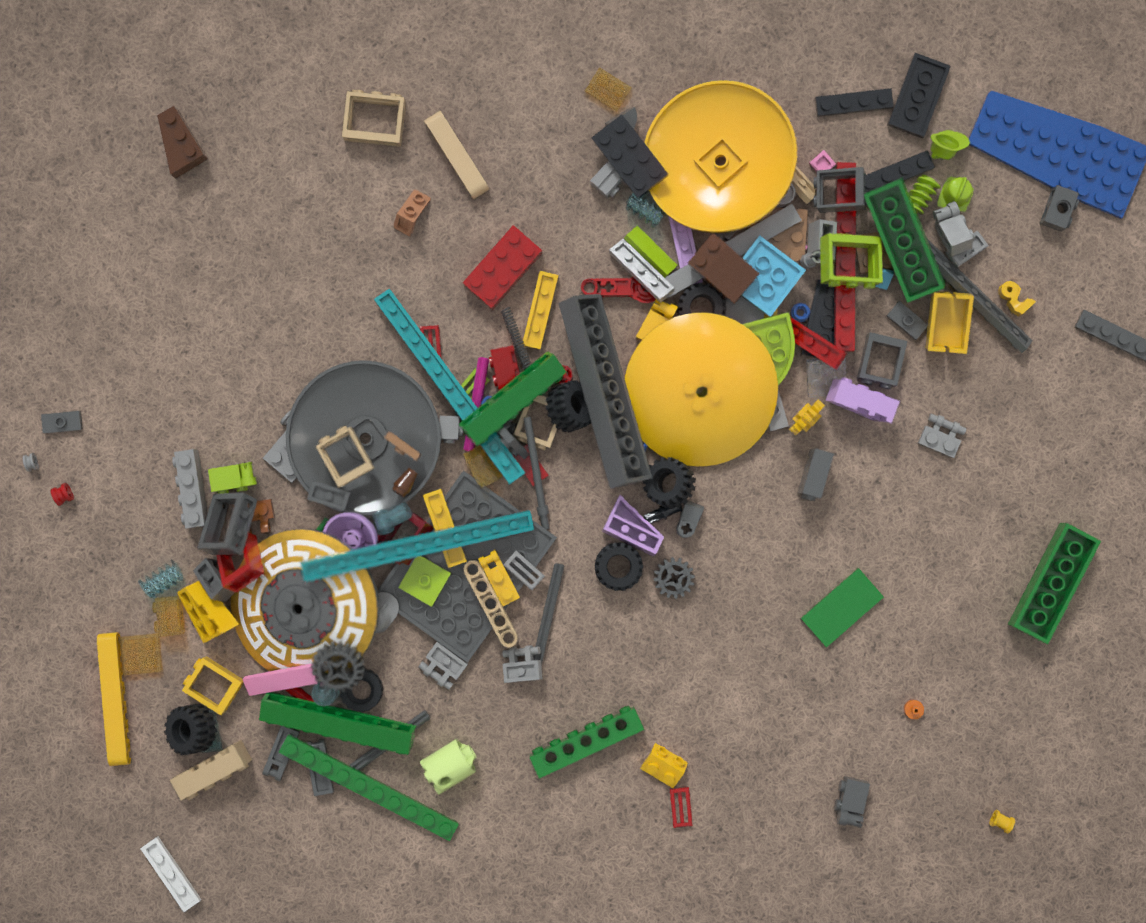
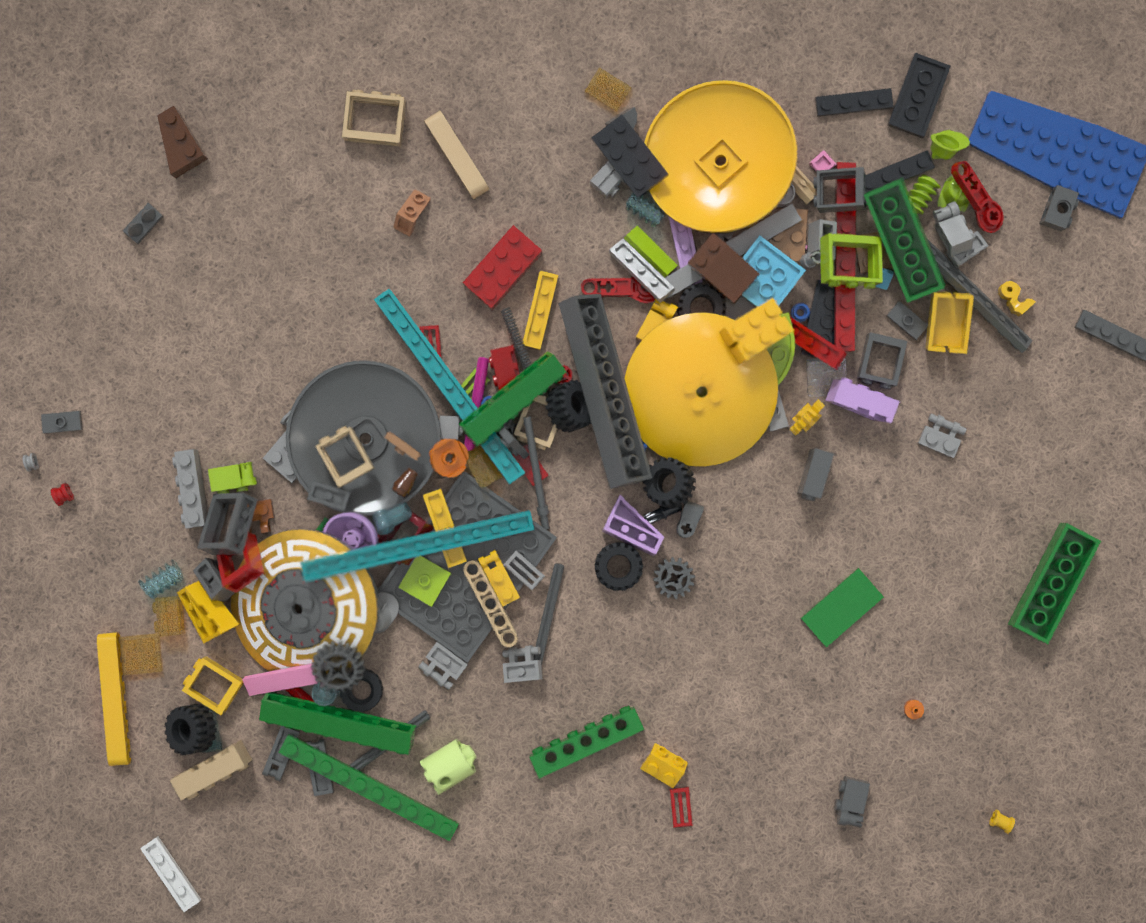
(143, 223): none -> dark grey tile
(458, 461): none -> orange plate
(756, 331): none -> yellow piece
(978, 198): none -> red beam

